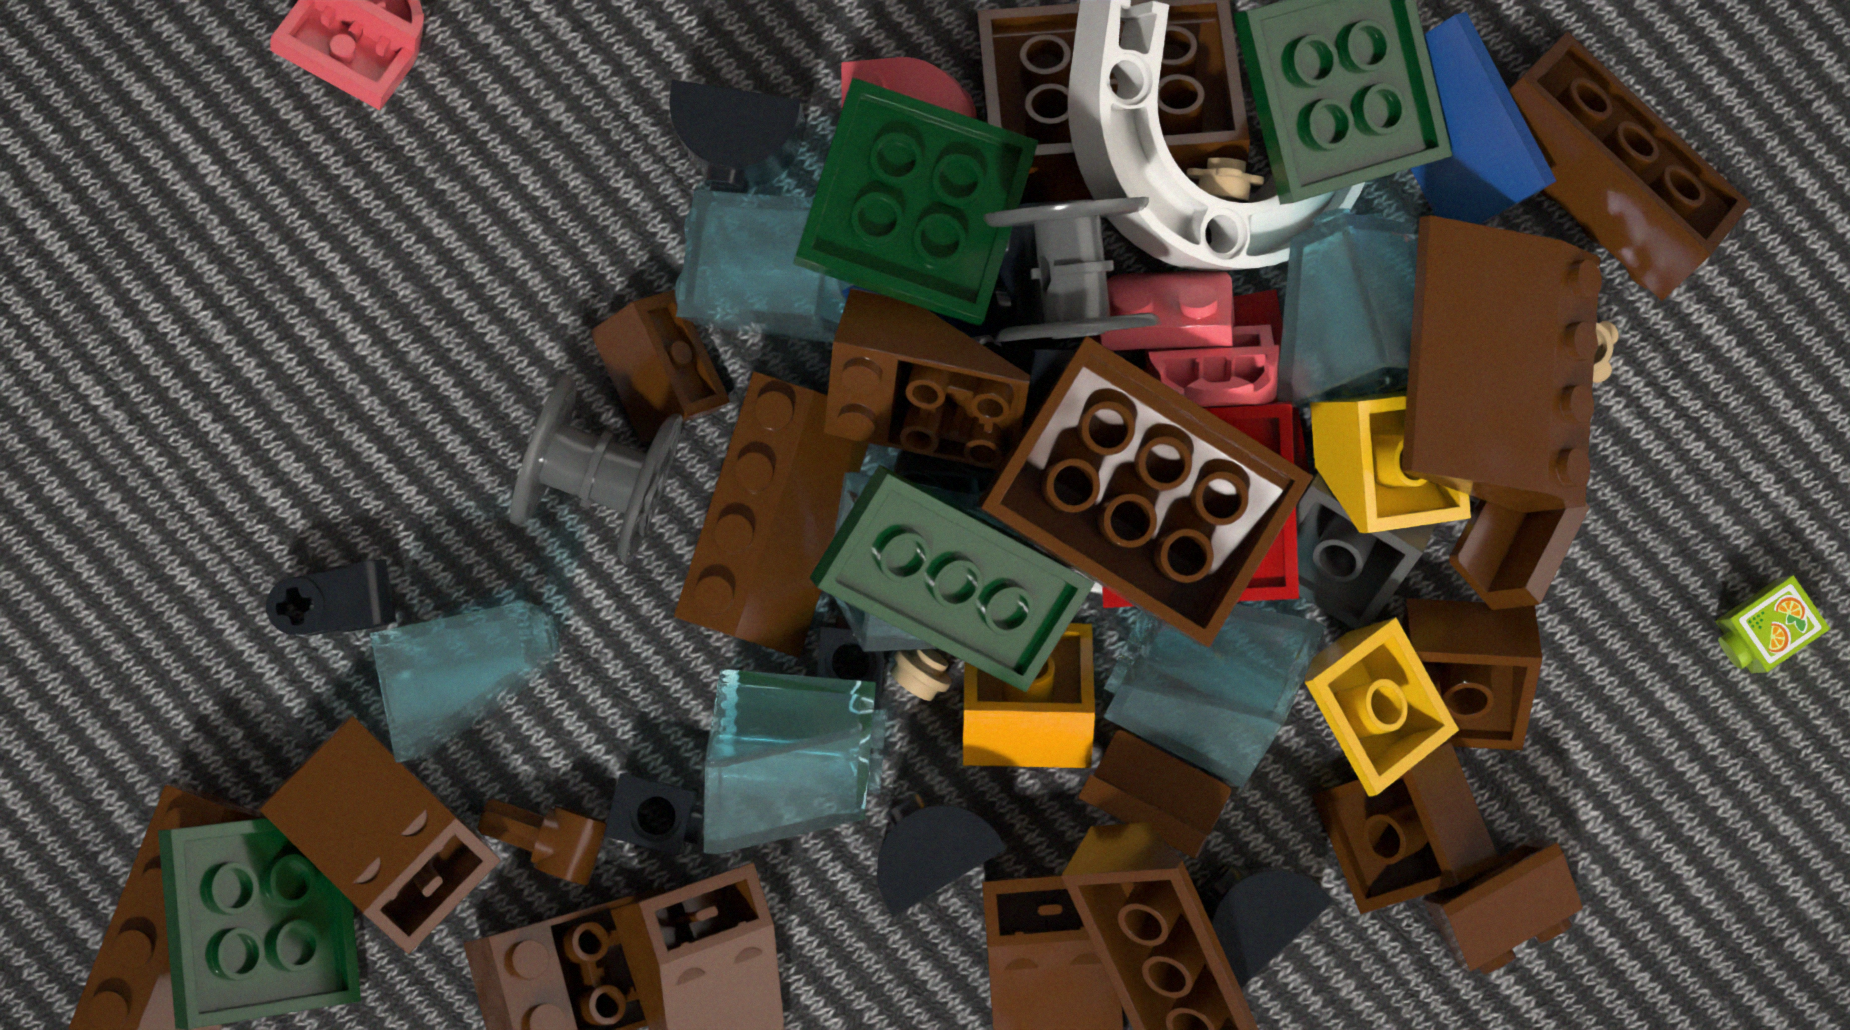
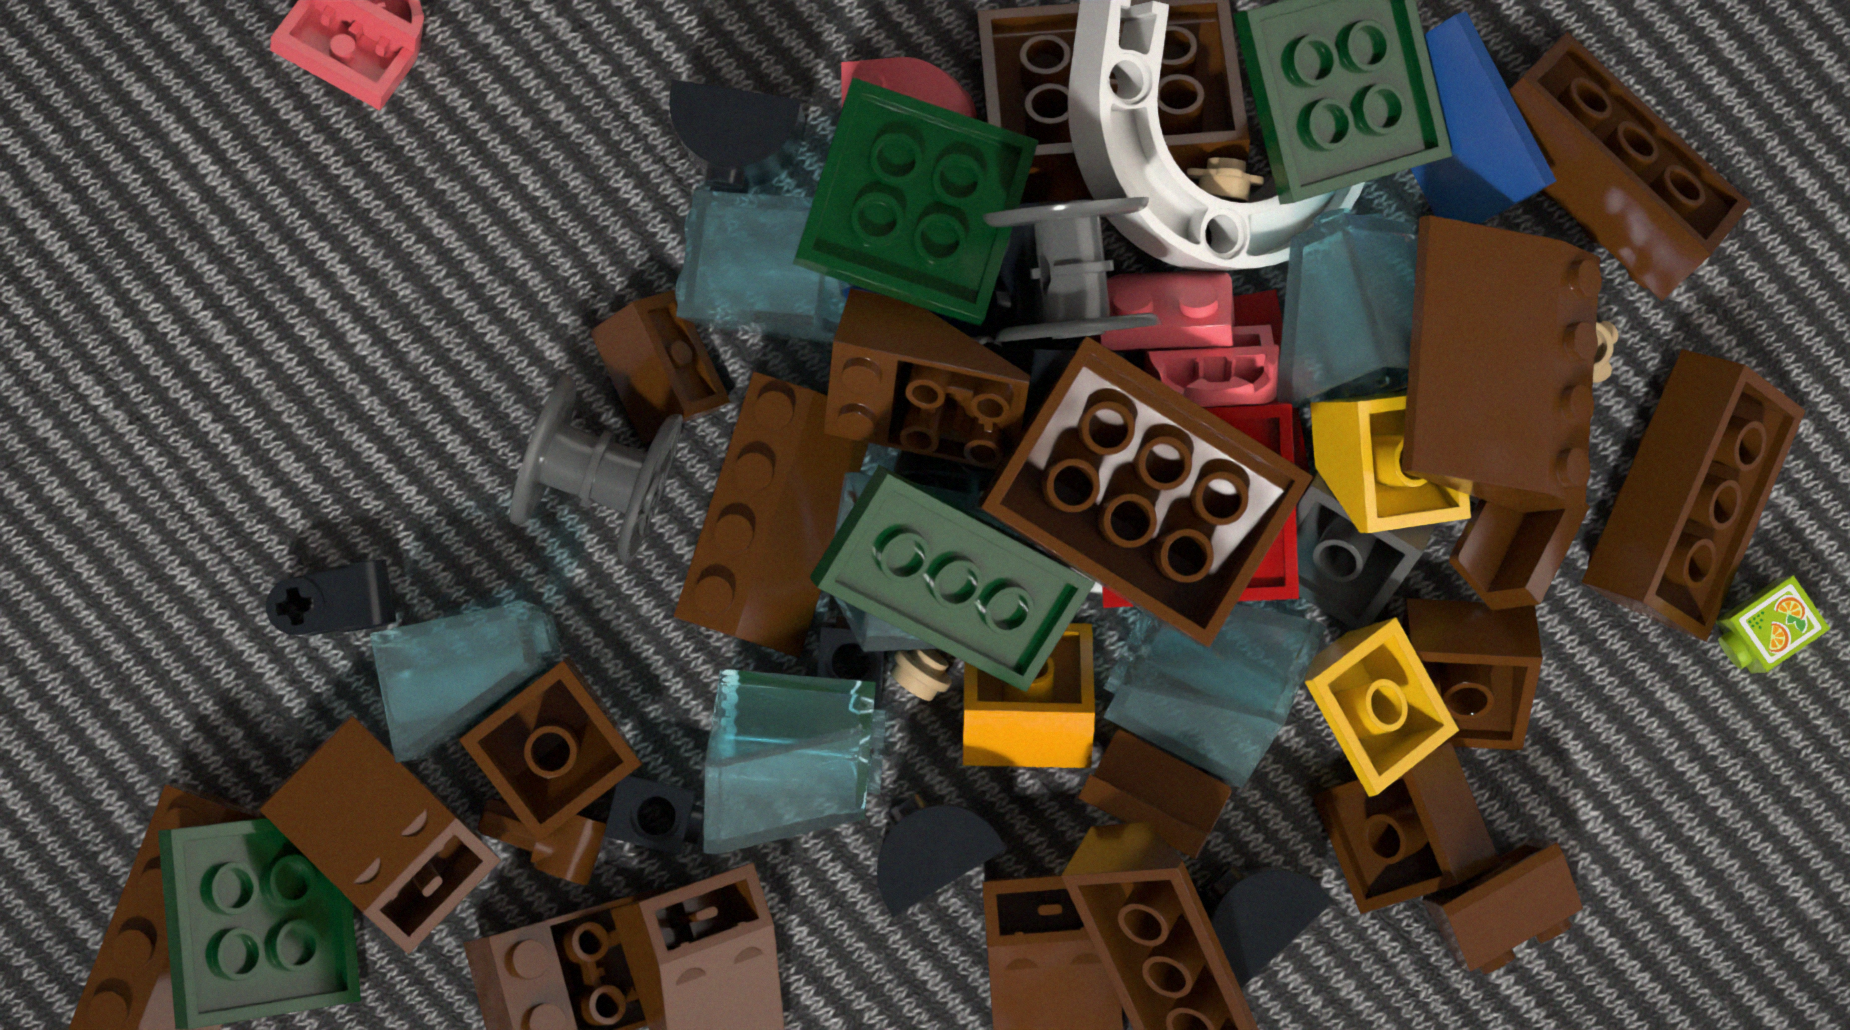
(552, 749): none -> reddish brown slope
(1694, 493): none -> reddish brown slope

